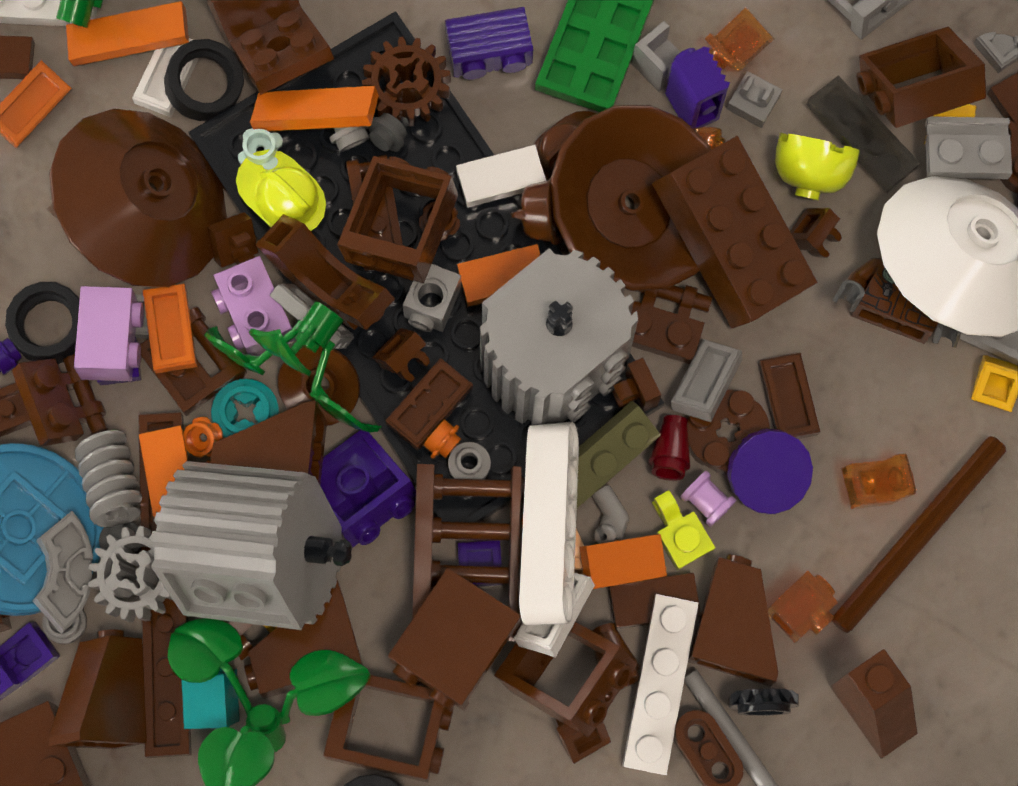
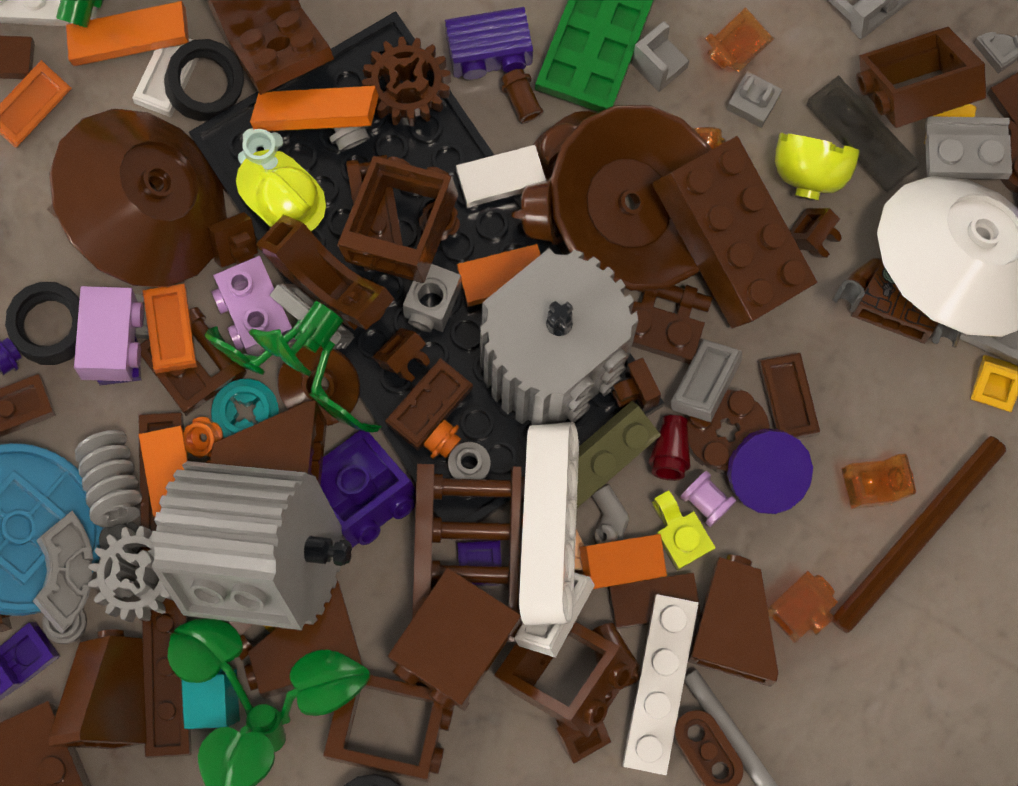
(50, 405): reddish brown plate -> none
(387, 133): dark grey plate -> none
(518, 87): none -> reddish brown pin
(697, 87): dark purple brick -> none
(764, 701): black gear -> none
(879, 702): reddish brown slope -> none

